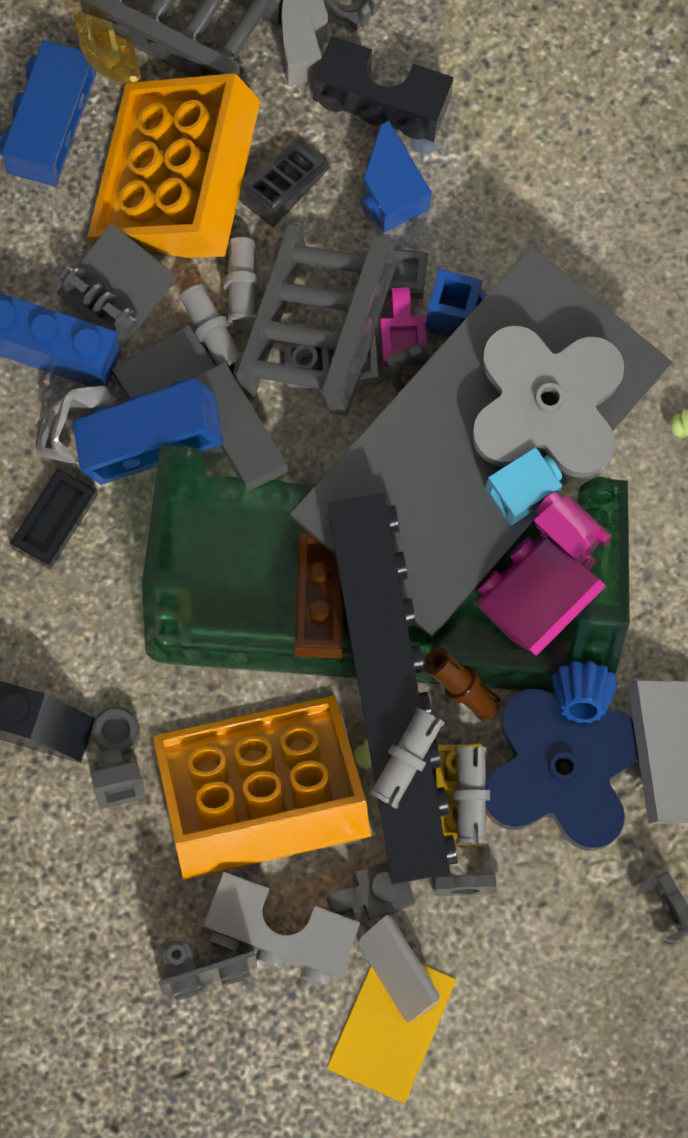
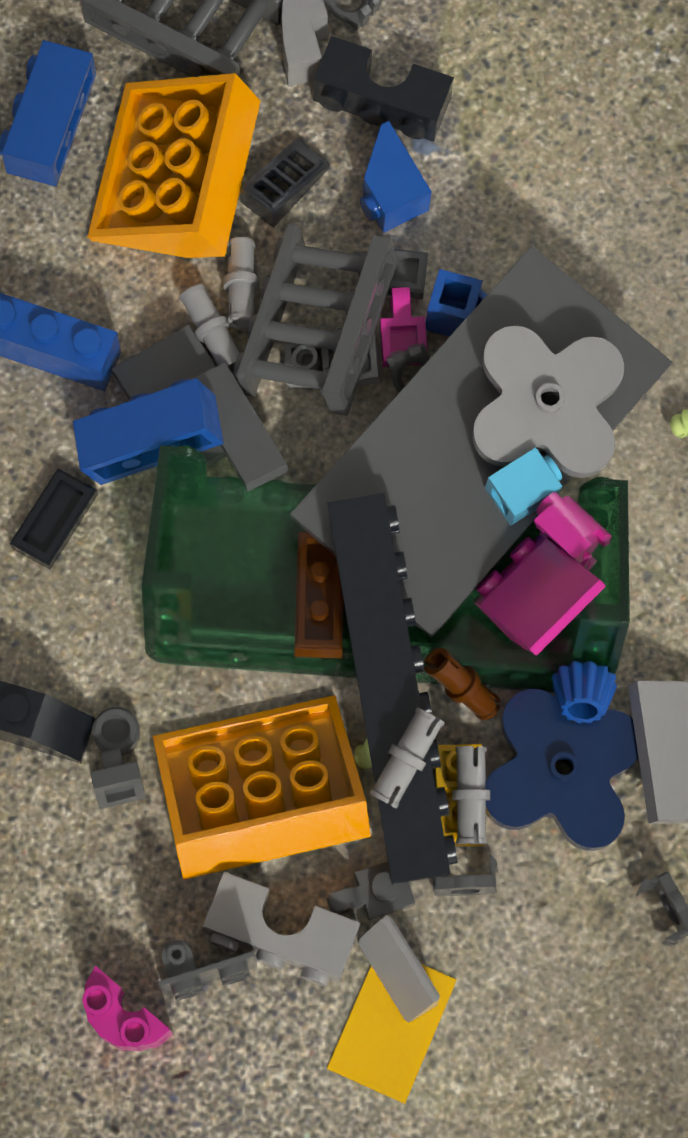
(77, 401): light grey piece -> none
(106, 51): clear yellow slope -> none
(115, 1025): none -> dark pink cylinder
(116, 284): dark grey hinge -> none

